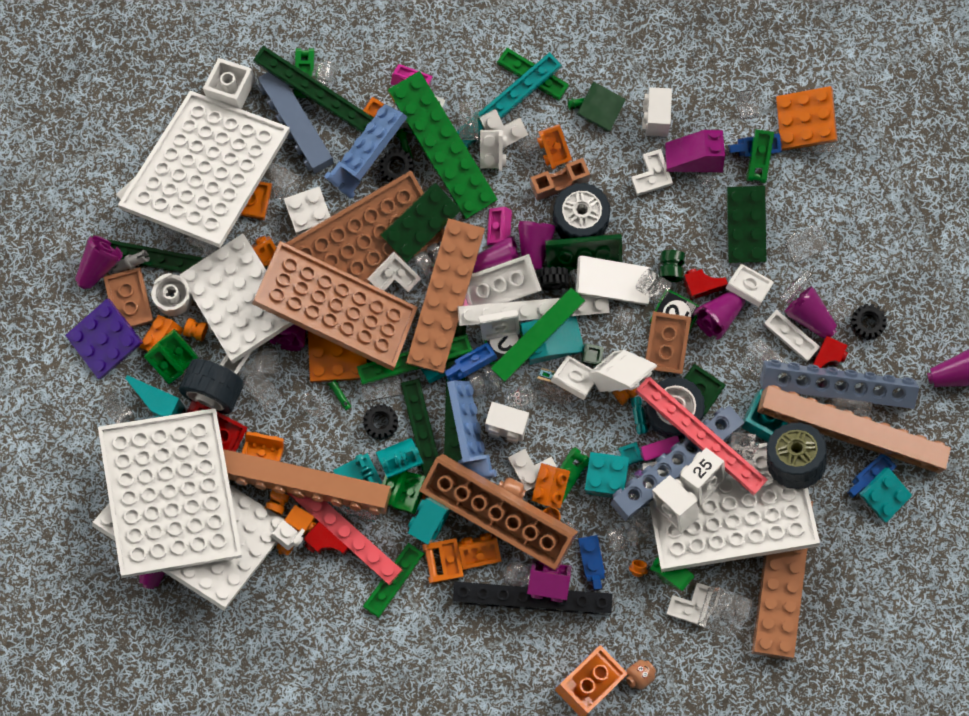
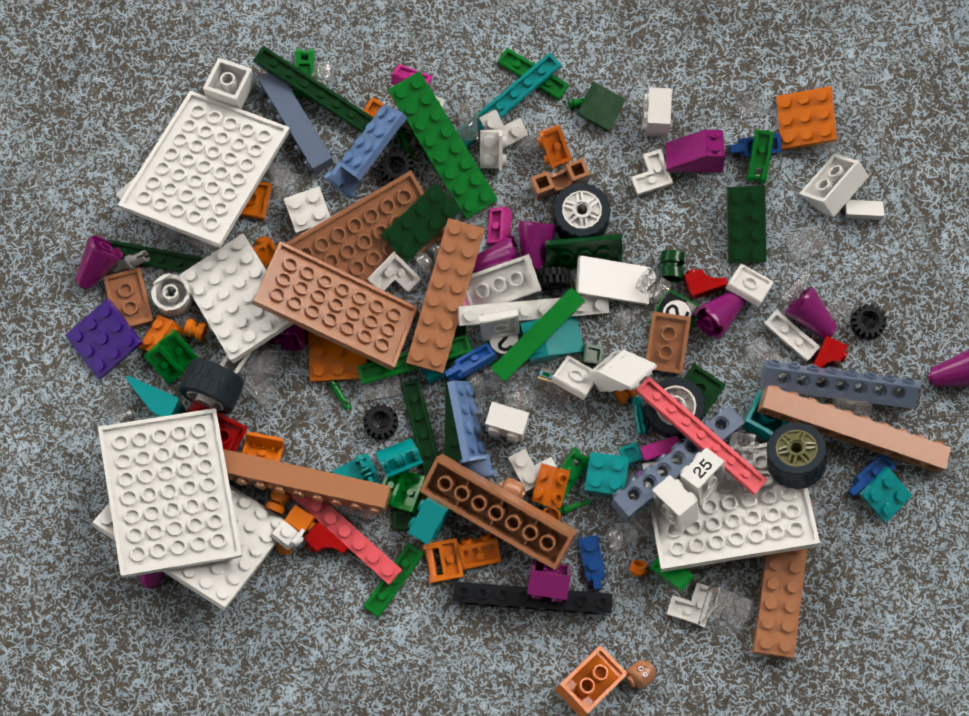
(400, 520): none -> dark green tile
(516, 574): clear head -> none
(568, 508): none -> green piece
(834, 184): none -> white slope
(864, 210): none -> white slope

